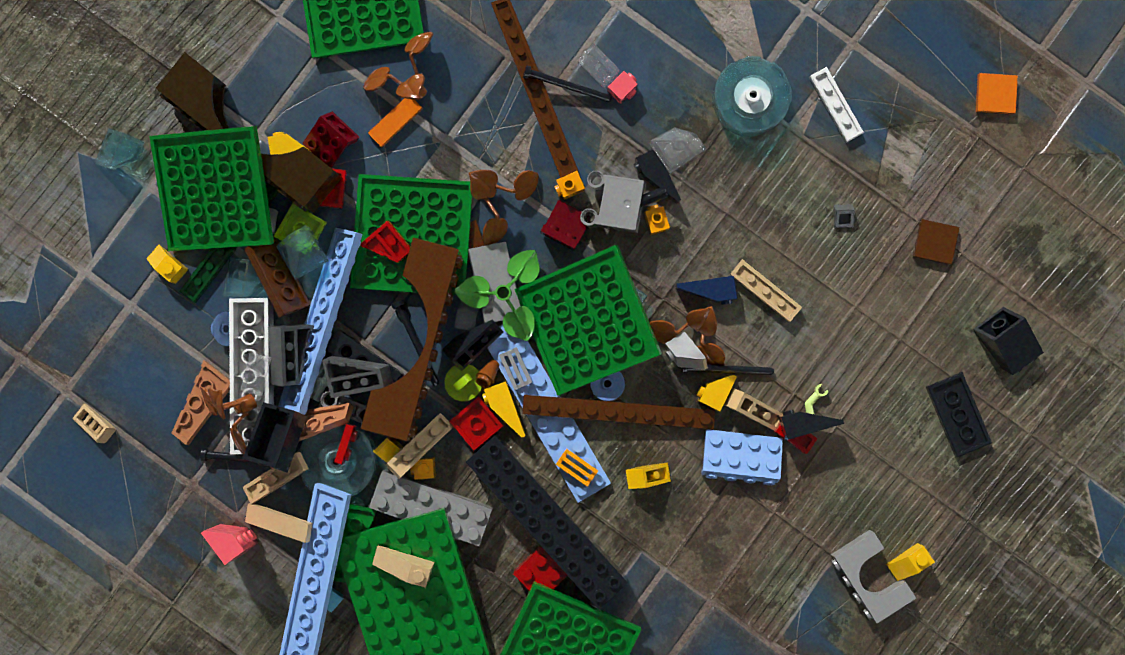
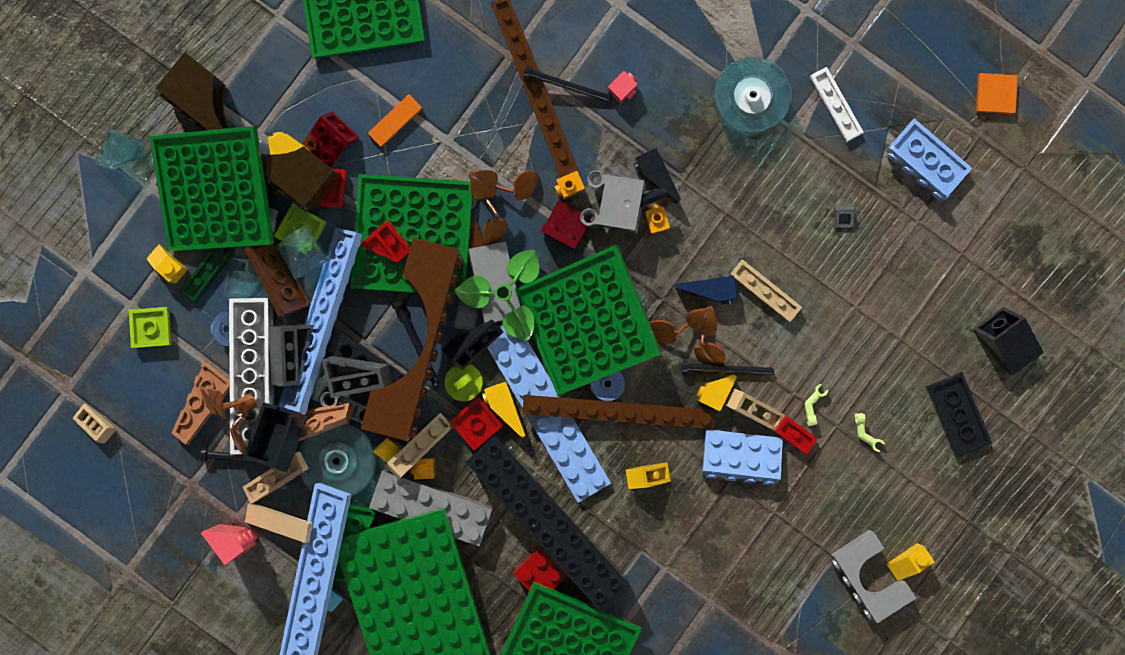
(150, 327): none -> lime plate
(255, 373): clear hinge -> none
(349, 436): red plate -> none
(403, 566): tan slope -> none
(412, 87): dark orange plant -> none
(487, 374): dark orange cone -> none
(509, 354): light grey tile -> none
(563, 458): light orange tile -> none
(598, 65): clear hinge -> none
(677, 148): clear slope -> none
(685, 353): light grey slope -> none
(800, 423): black slope -> none
(860, 422): none -> yellowish green arm
(928, 160): none -> light blue bracket
(936, 241): reddish brown tile -> none

